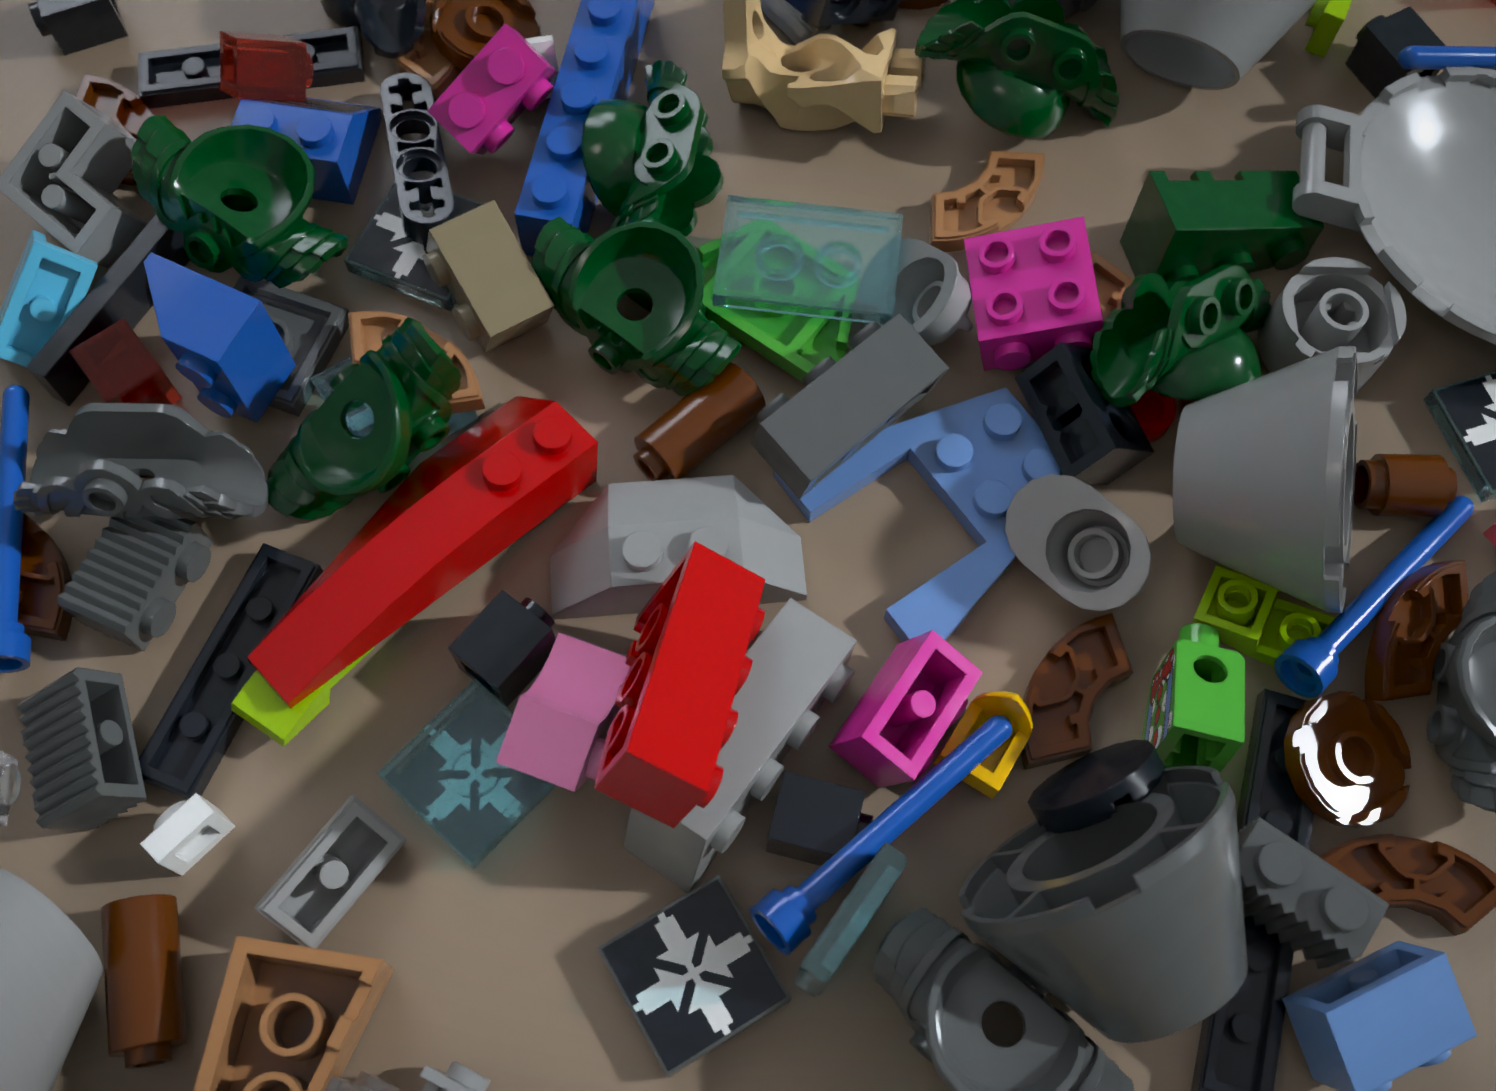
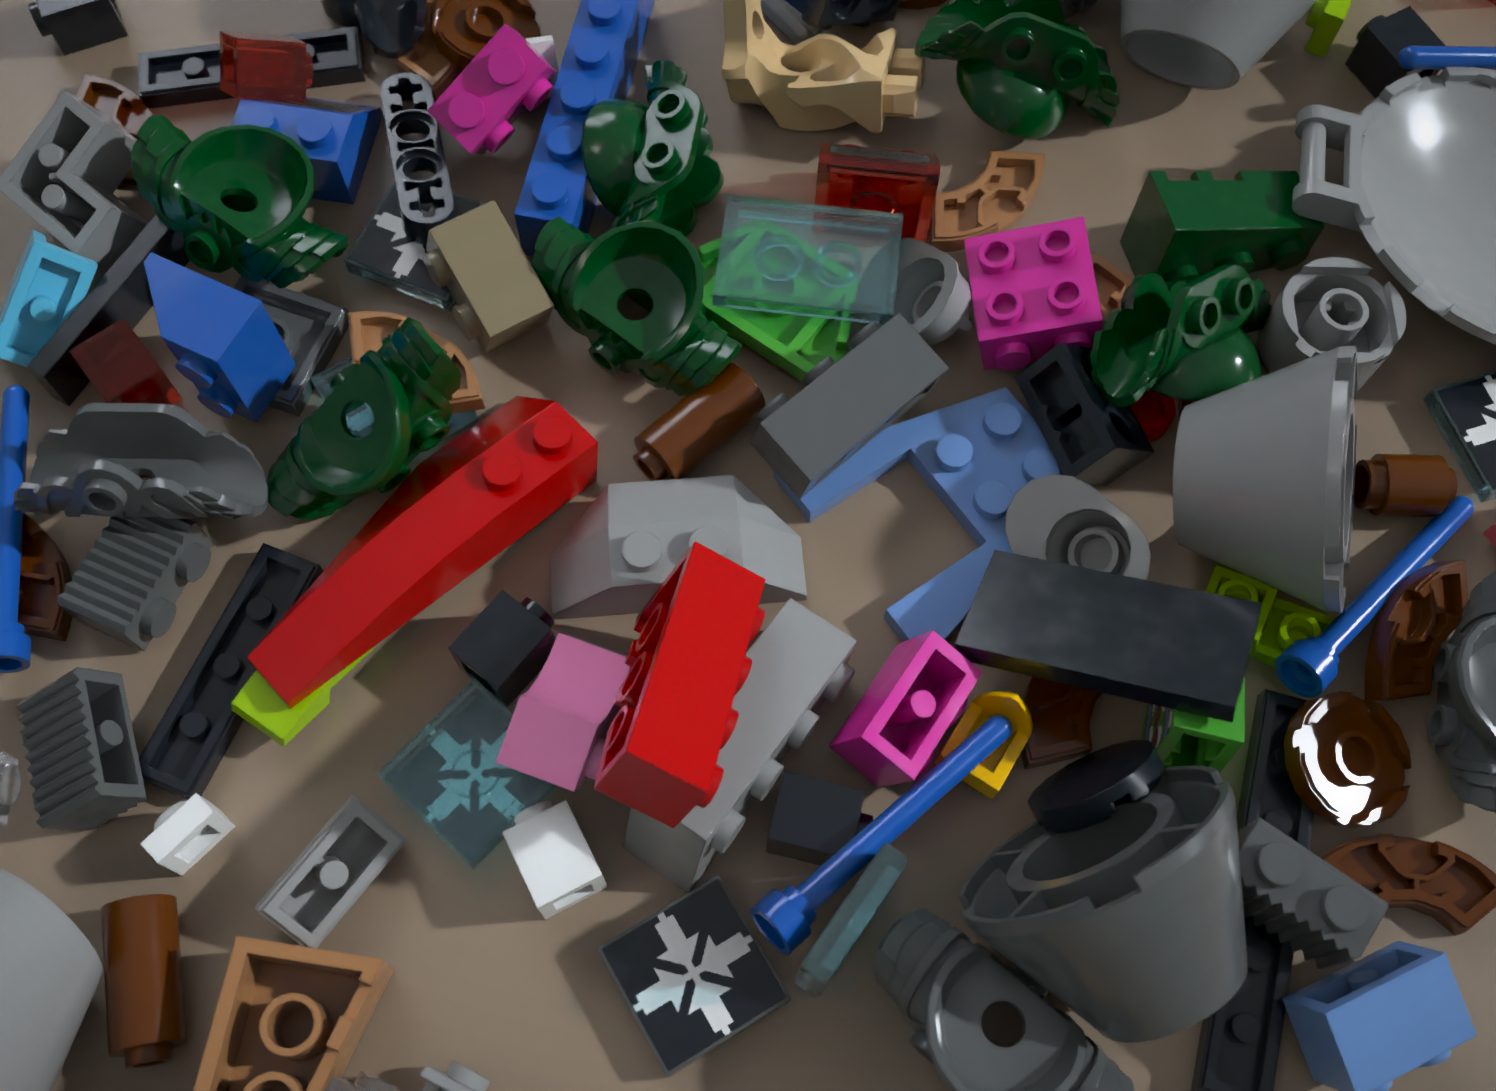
(553, 857): none -> white brick
(880, 182): none -> clear red slope
(1111, 634): none -> black tile

